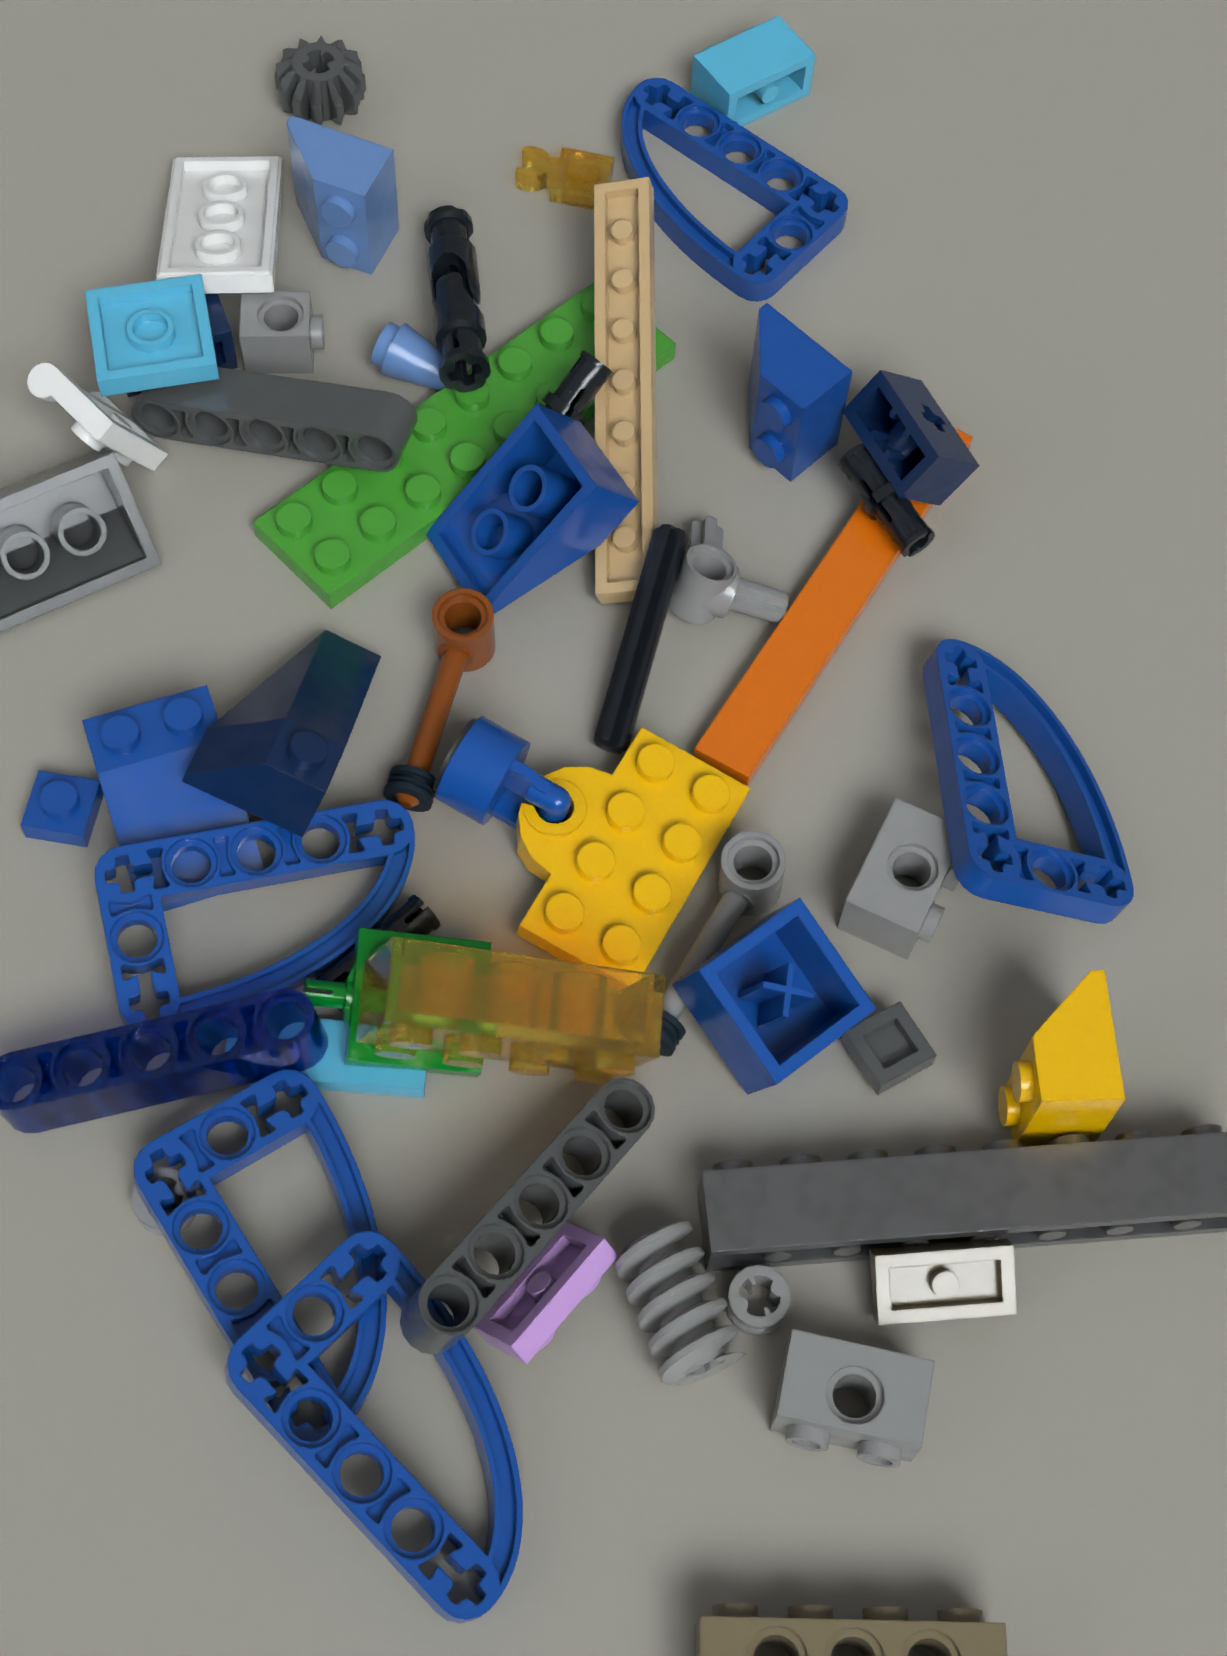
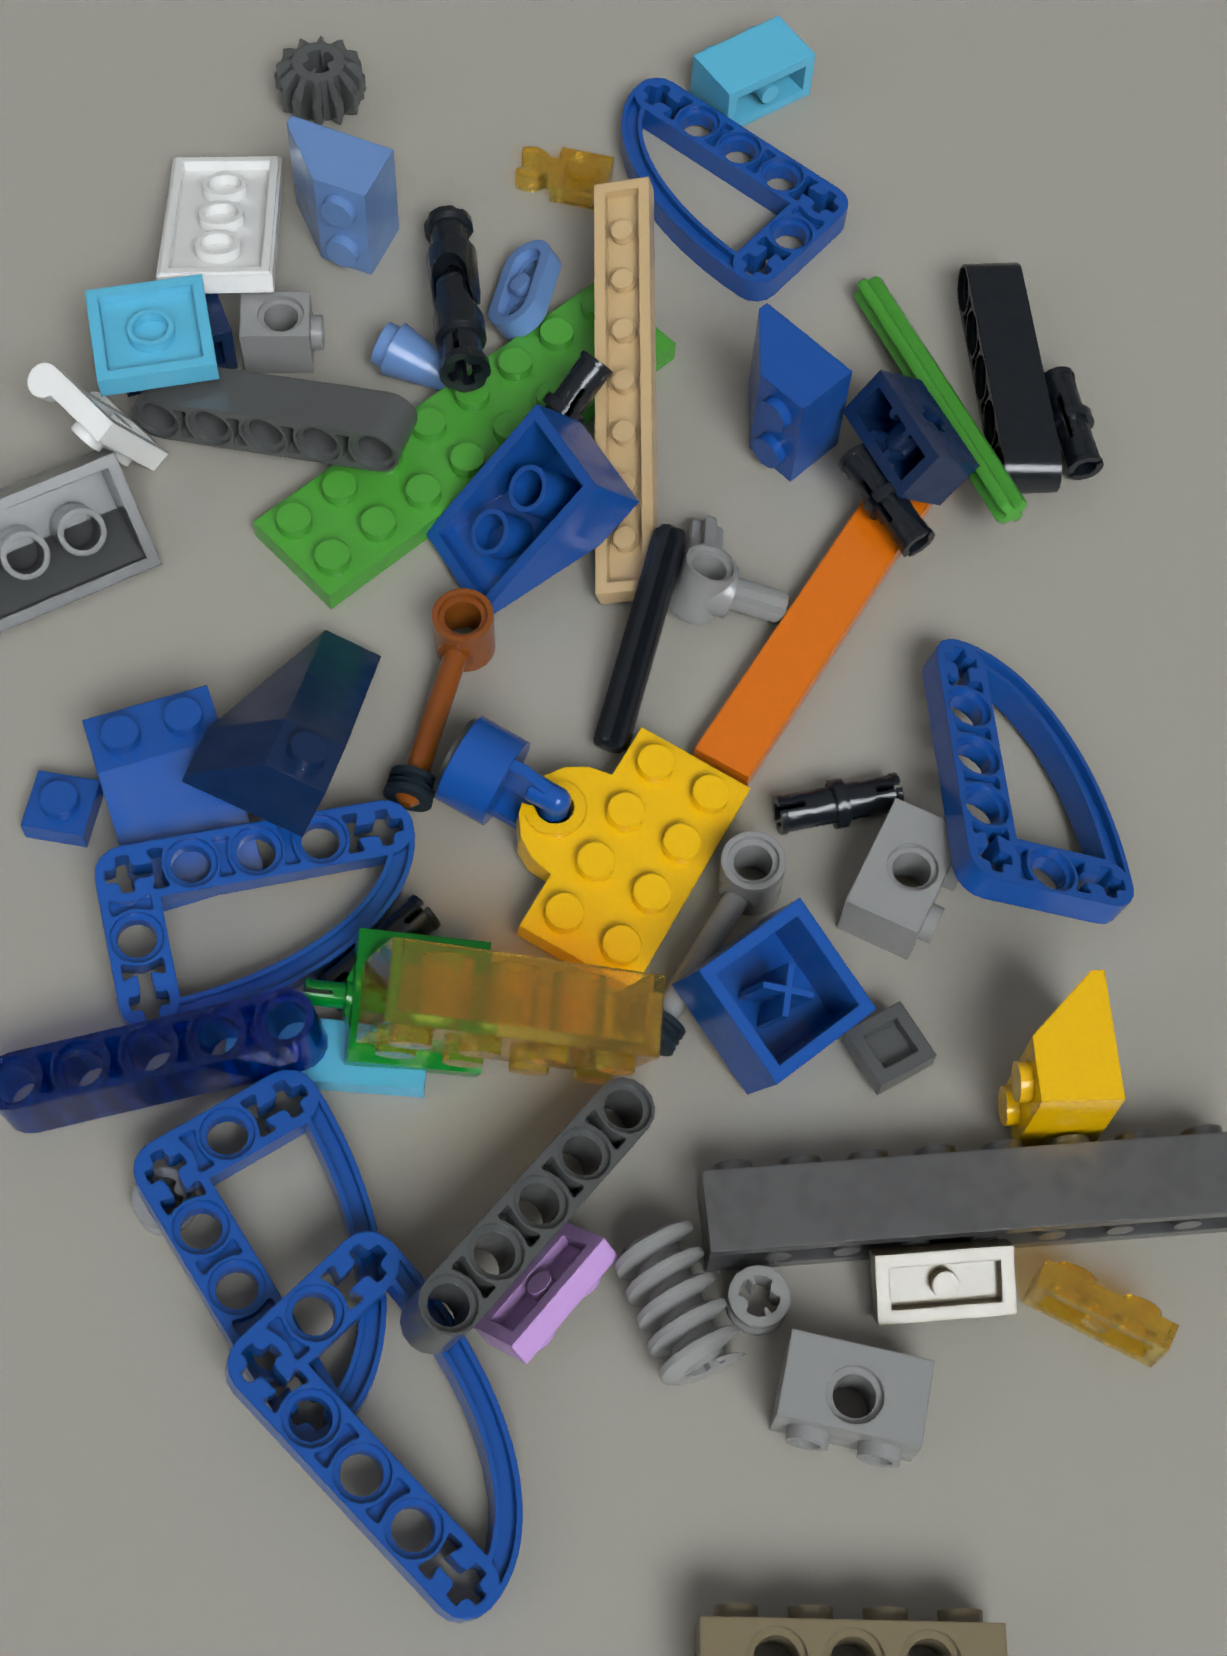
(524, 289): none -> medium blue plate
(836, 803): none -> black pin
(915, 361): none -> bright green axle
(1009, 374): none -> black beam
(1073, 425): none -> black pin
(1117, 1321): none -> clear yellow plate

